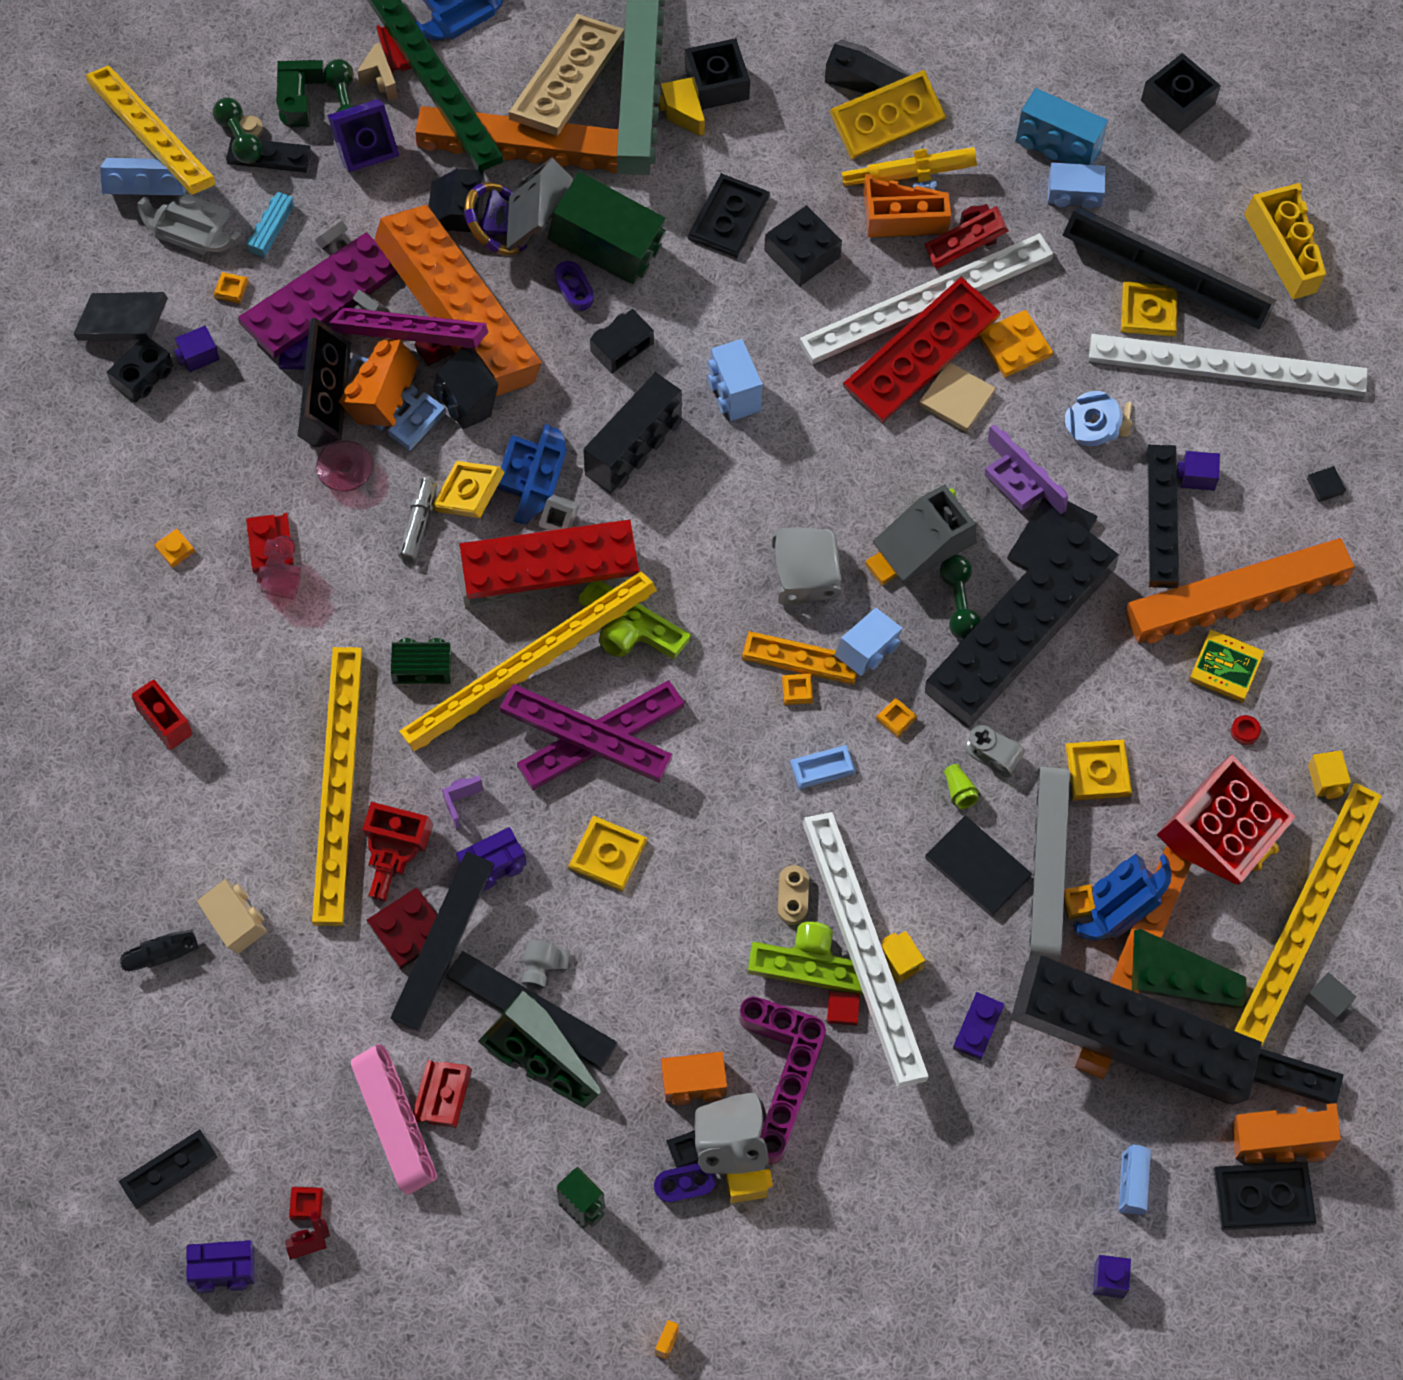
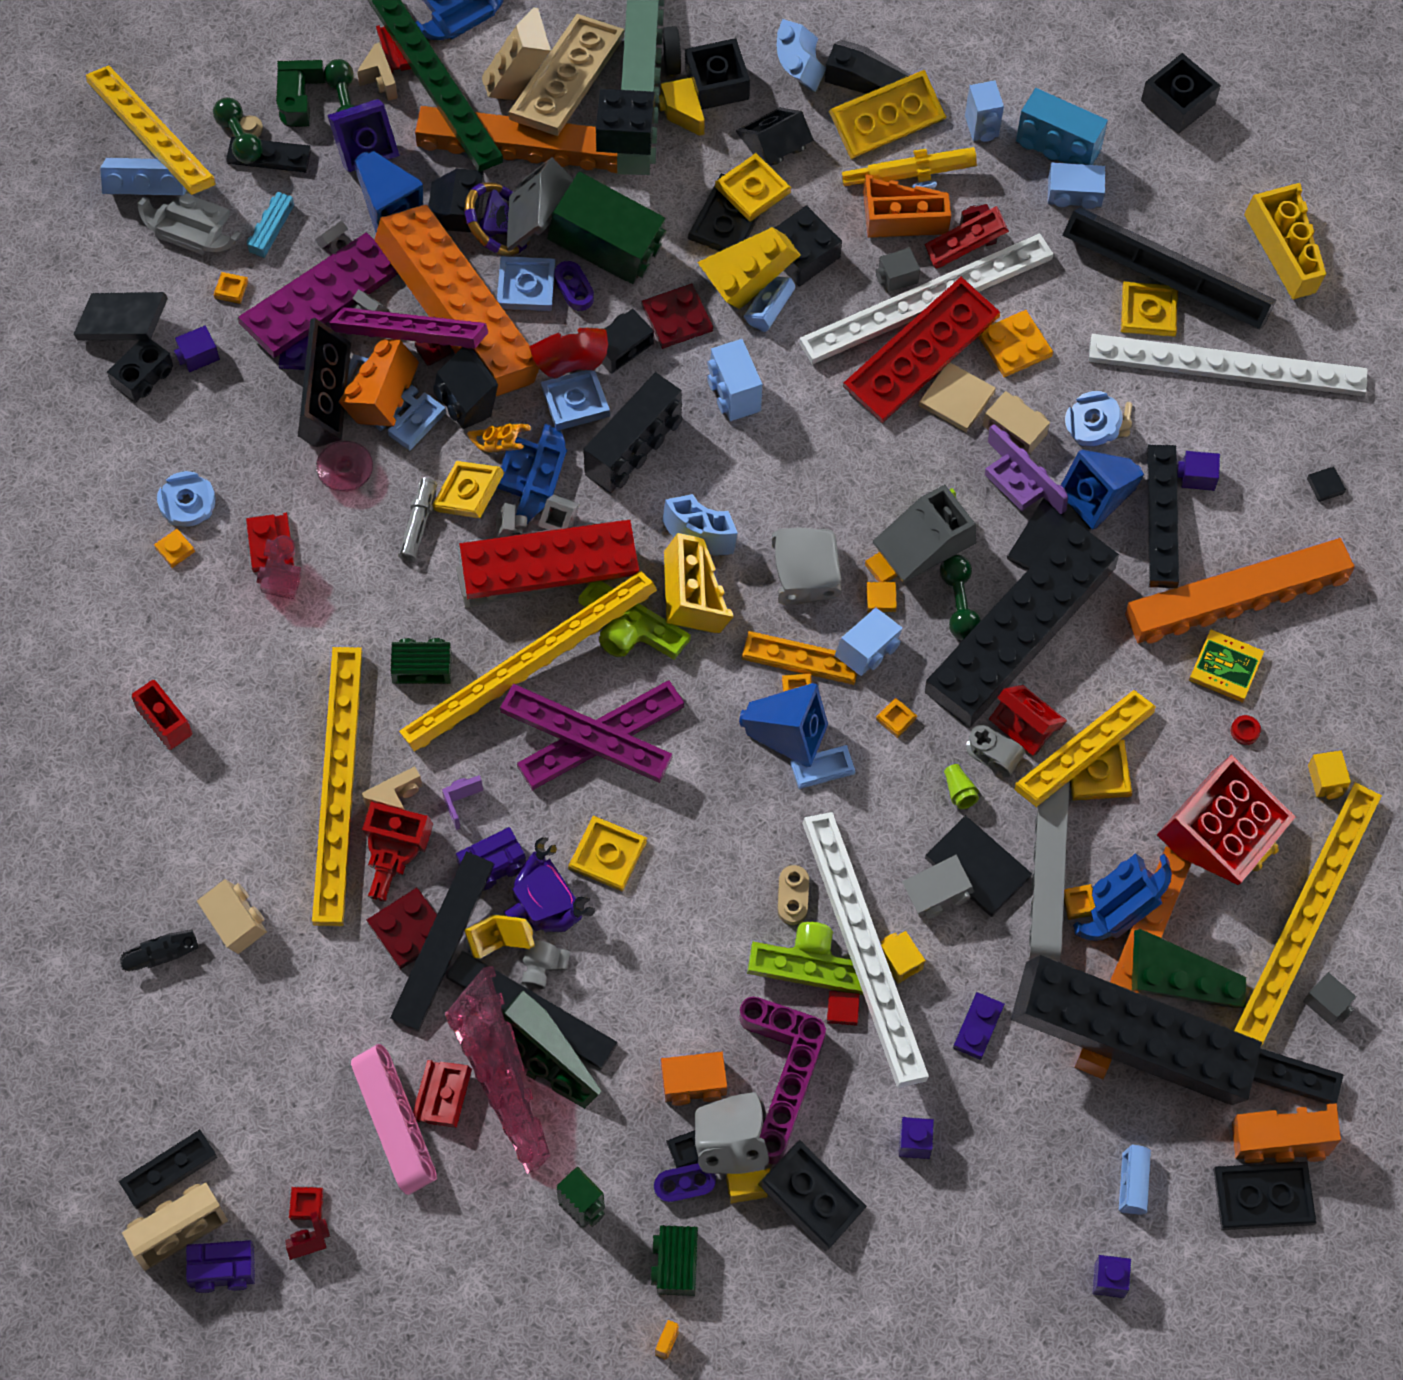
(174, 1226): none -> tan slope
(186, 514): none -> light blue plate
(386, 187): none -> blue slope
(389, 791): none -> tan slope
(493, 434): none -> light orange piece
(497, 1065): none -> clear pink wing
(498, 932): none -> yellow bracket
(509, 523): none -> light grey tile
(517, 59): none -> tan slope
(526, 283): none -> light blue plate
(544, 895): none -> dark purple torso
(570, 352): none -> red brick
(575, 399): none -> light blue plate
(625, 121): none -> black brick
(672, 50): none -> black tyre
(675, 1260): none -> dark green brick
(677, 316): none -> dark red plate
(691, 518): none -> light blue brick
(691, 587): none -> yellow wedge
(749, 265): none -> yellow wedge
(753, 187): none -> yellow tile
(769, 303): none -> light blue brick
(777, 135): none -> black slope
(788, 722): none -> blue slope
(798, 54): none -> light blue brick
(812, 1195): none -> black tile
(881, 596): none -> light orange tile
(898, 270): none -> dark grey brick
(916, 1138): none -> dark purple brick
(938, 887): none -> light grey brick
(984, 111): none -> light blue brick
(1022, 423): none -> tan brick
(1026, 718): none -> red bracket
(1084, 748): none -> yellow tile
(1100, 484): none -> blue slope

